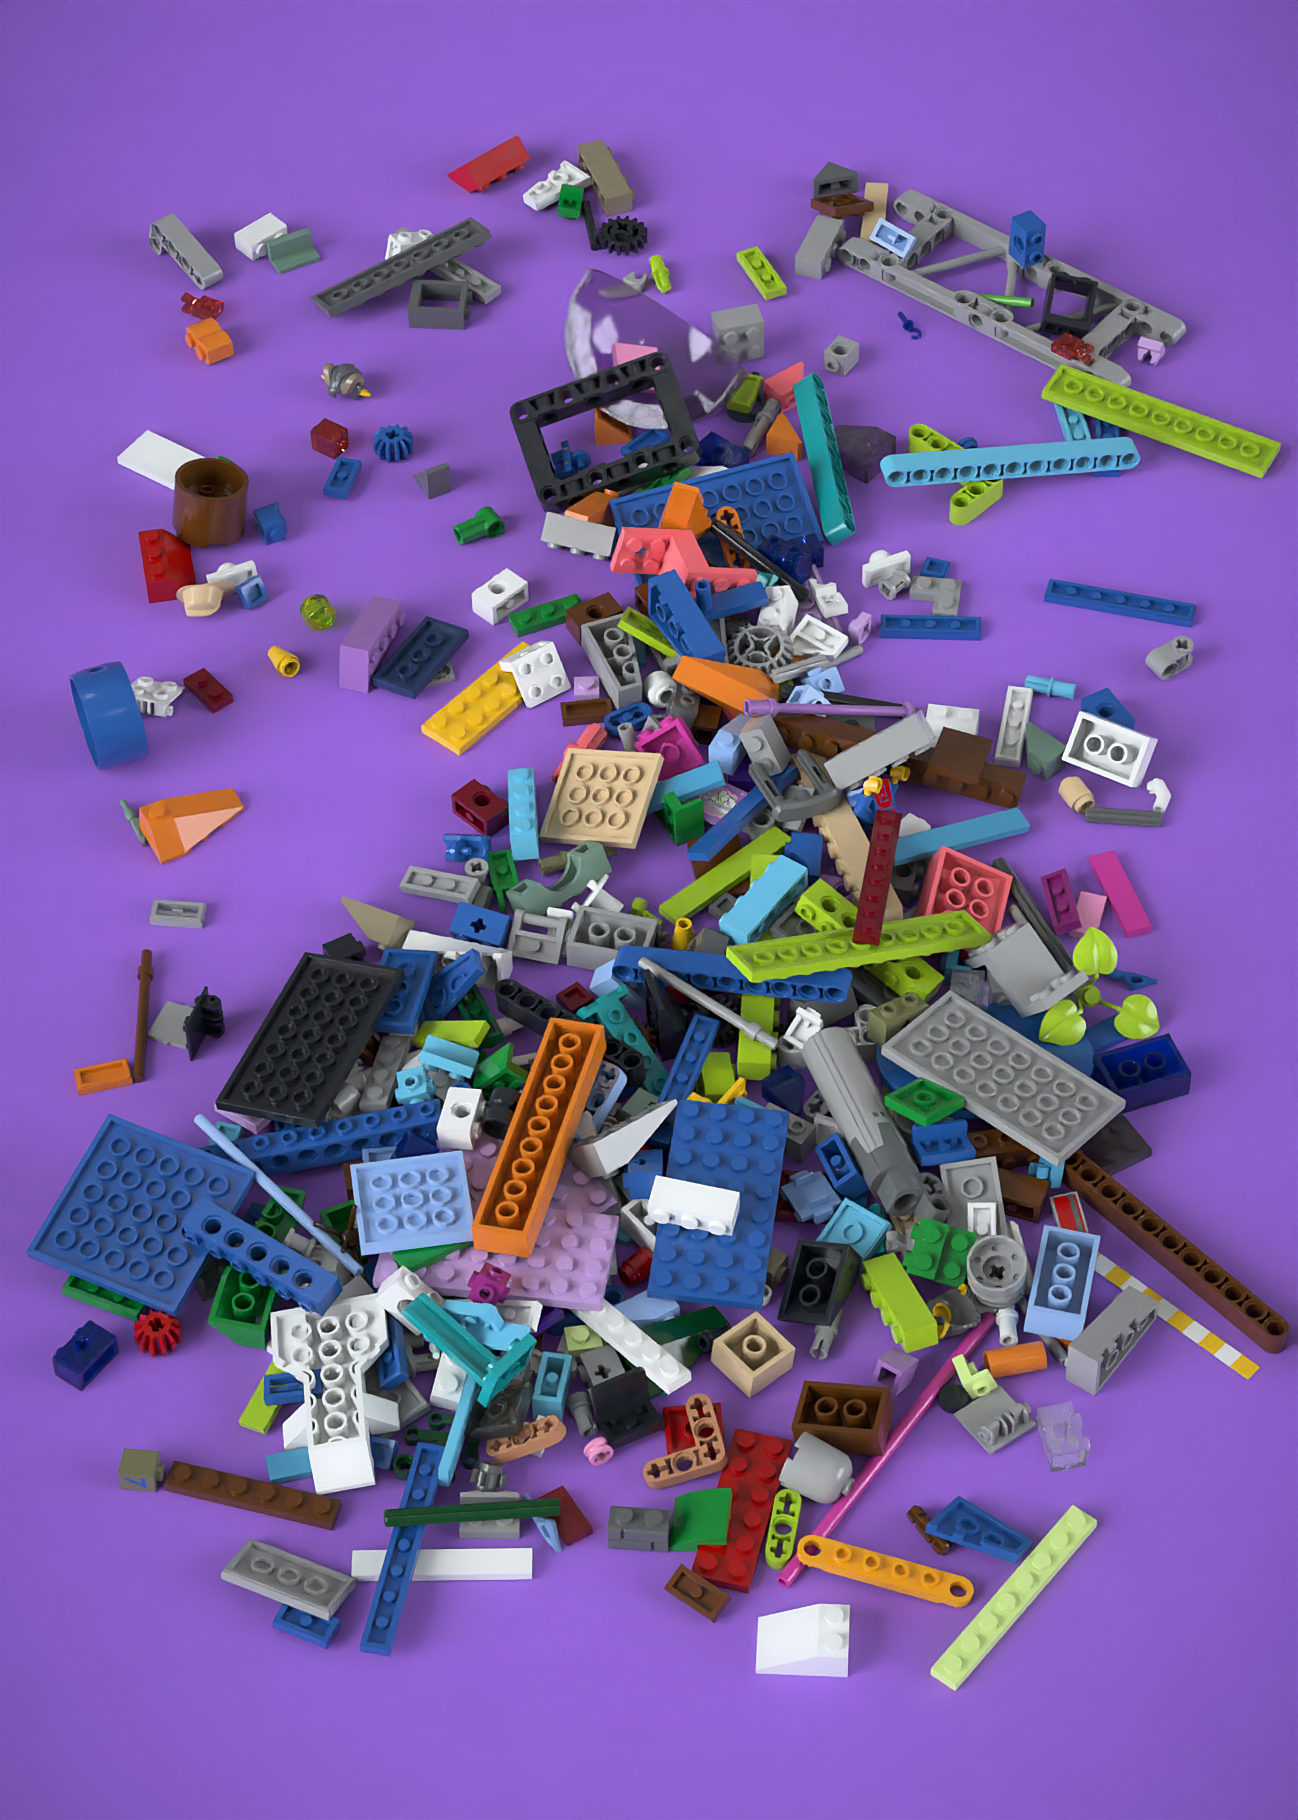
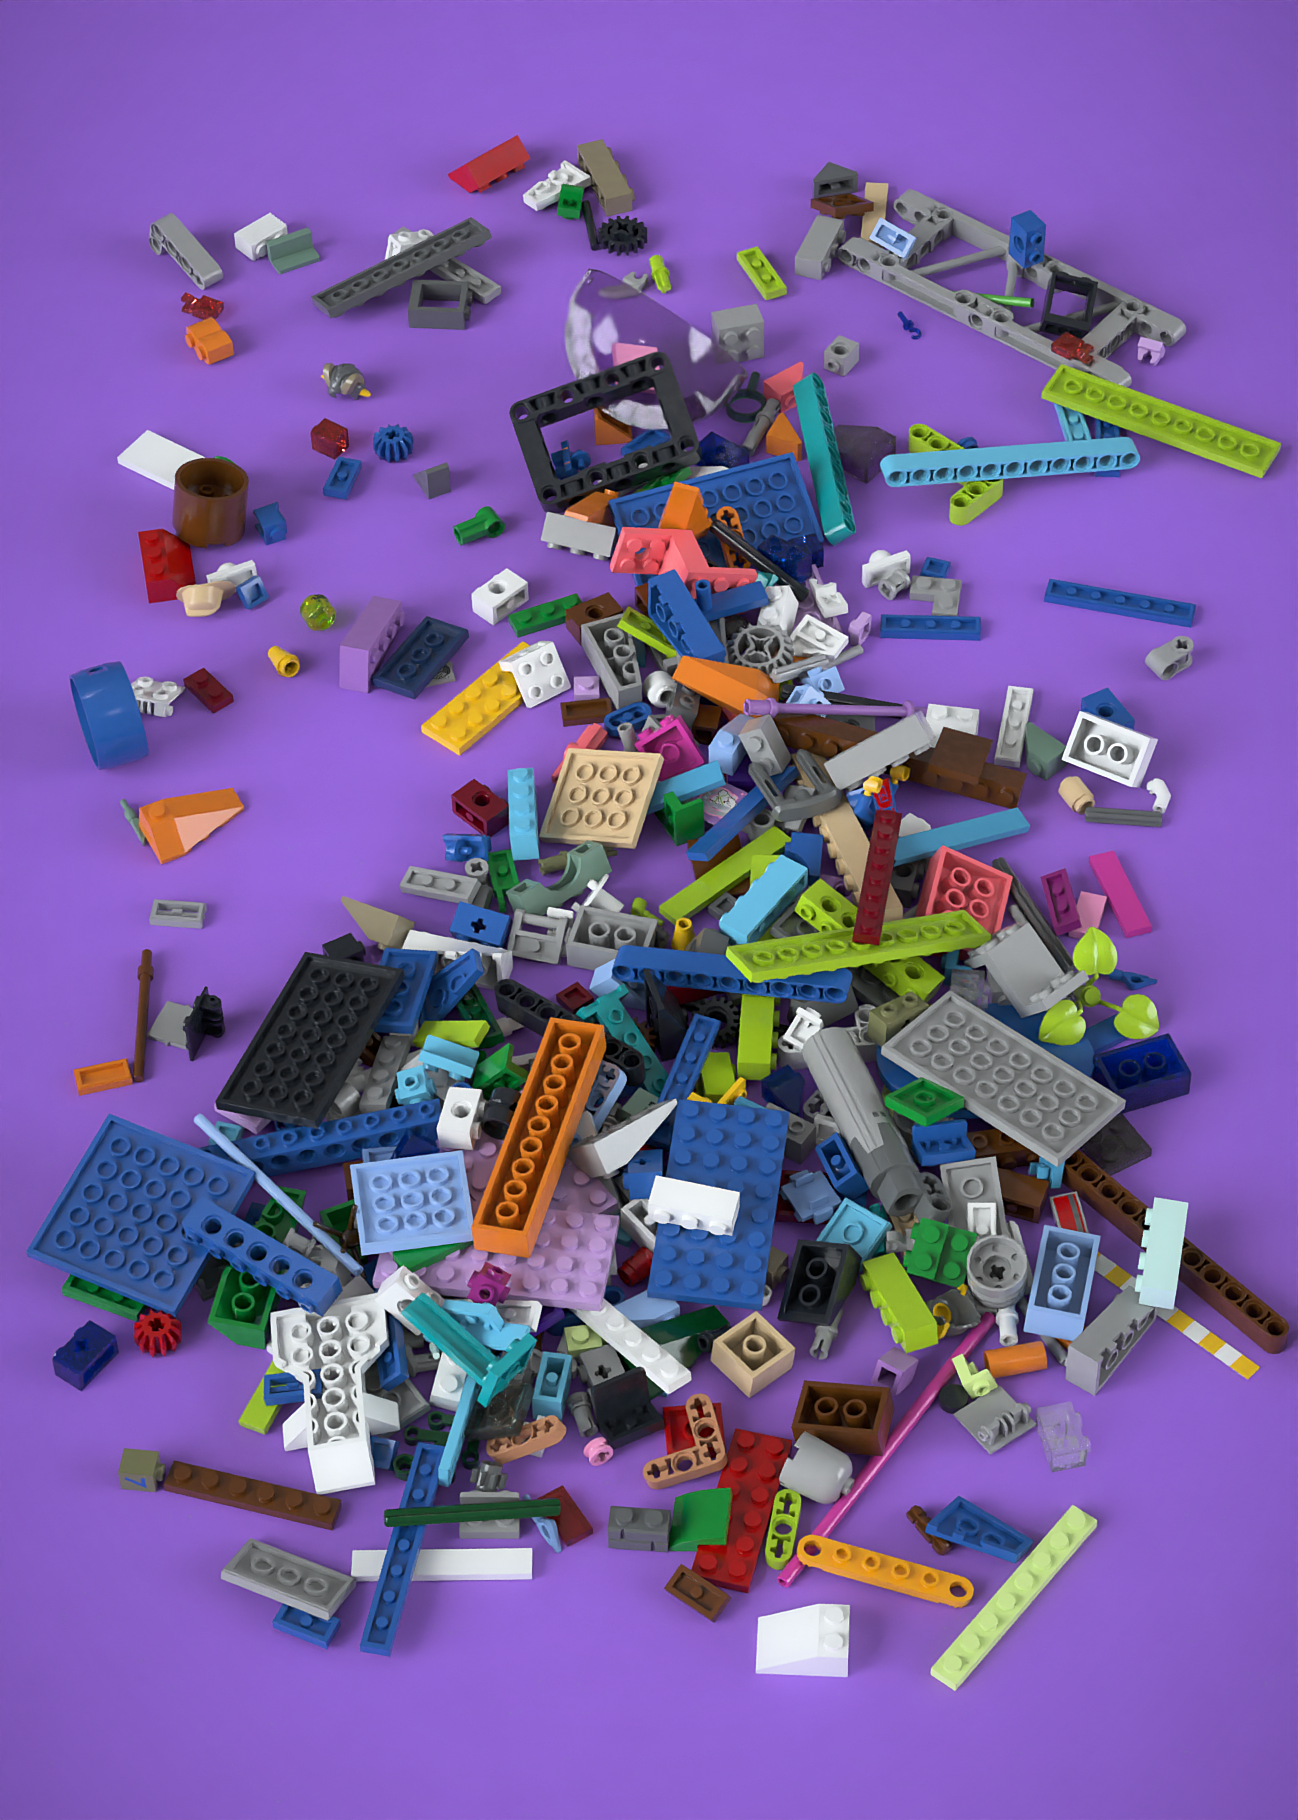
(289, 1466): dark azure tile -> none
(747, 394): lime tile -> none
(752, 1030): light grey bar -> none
(1051, 687): medium azure axle -> none
(1163, 1253): none -> light aqua brick

